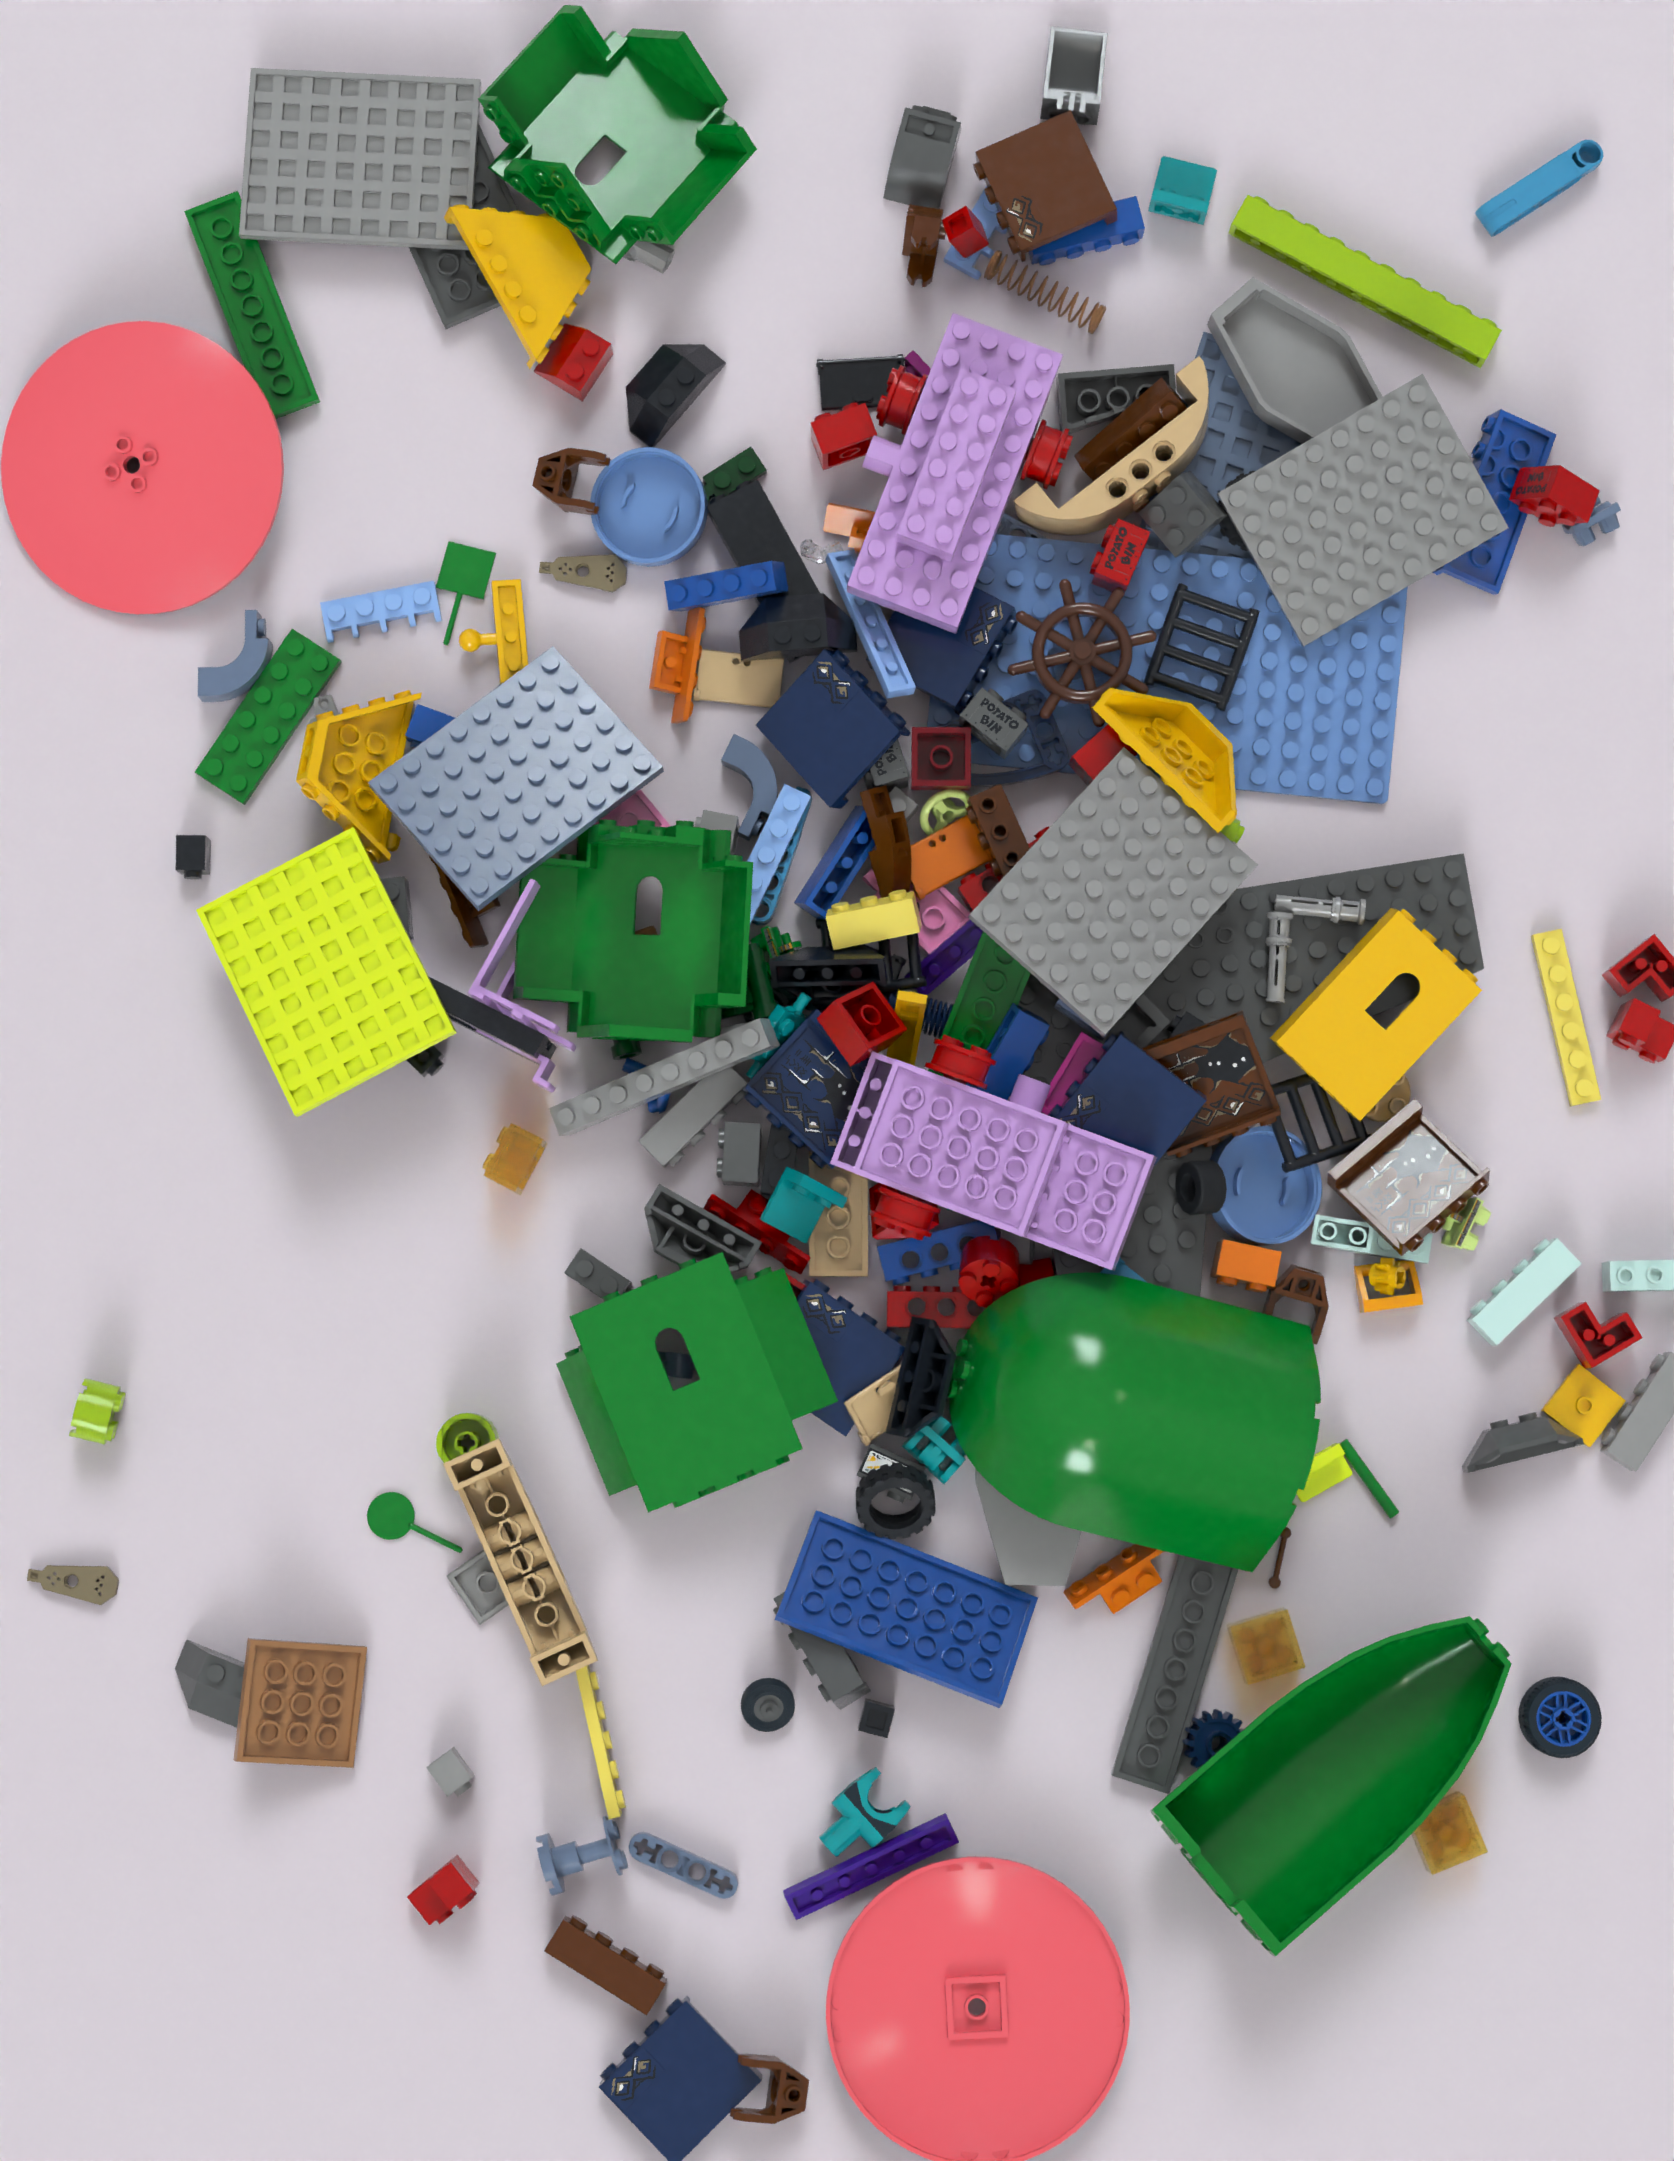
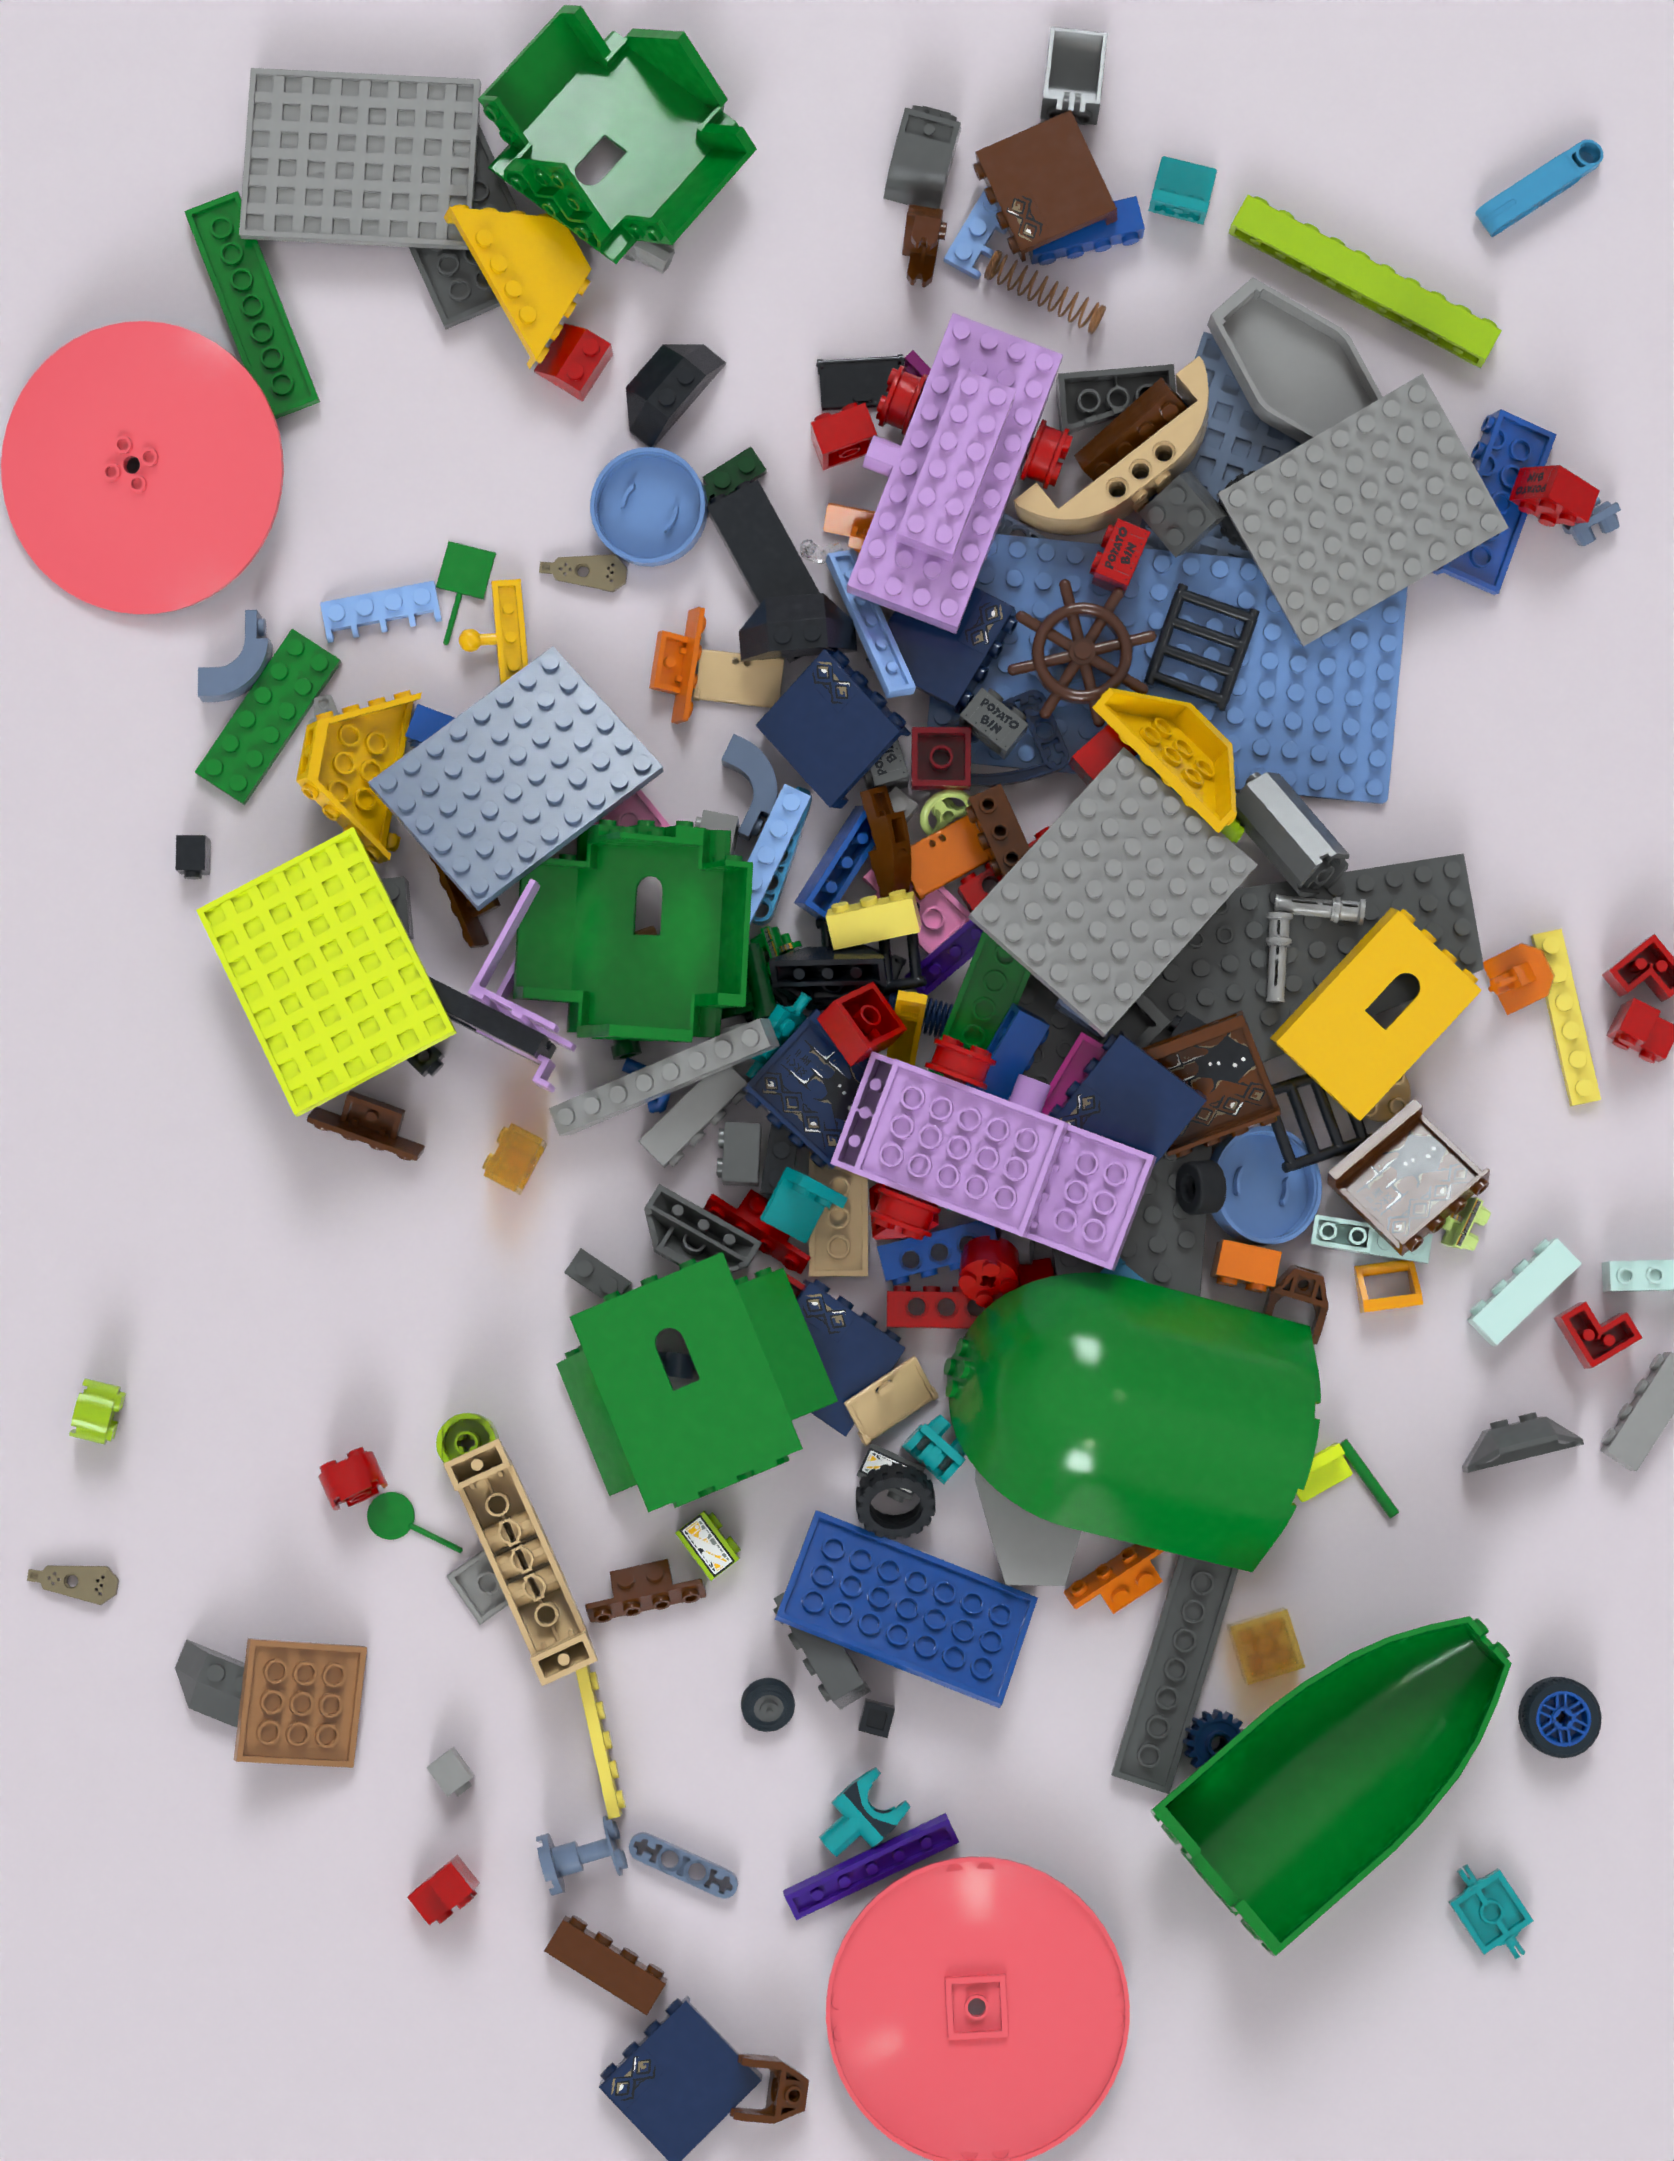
(352, 1478): none -> red brick
(370, 1123): none -> reddish brown bracket
(557, 476): reddish brown piece -> none
(644, 1589): none -> reddish brown bracket
(708, 1544): none -> brick
(726, 586): blue brick -> none
(922, 1379): black wedge -> none
(965, 232): red panel -> none
(1274, 1581): reddish brown hinge -> none
(1290, 834): none -> dark grey brick
(1387, 1276): yellow gear -> none
(1448, 1835): clear yellow brick -> none
(1491, 1911): none -> teal plate
(1519, 976): none -> orange piece
(1583, 1404): yellow plate -> none

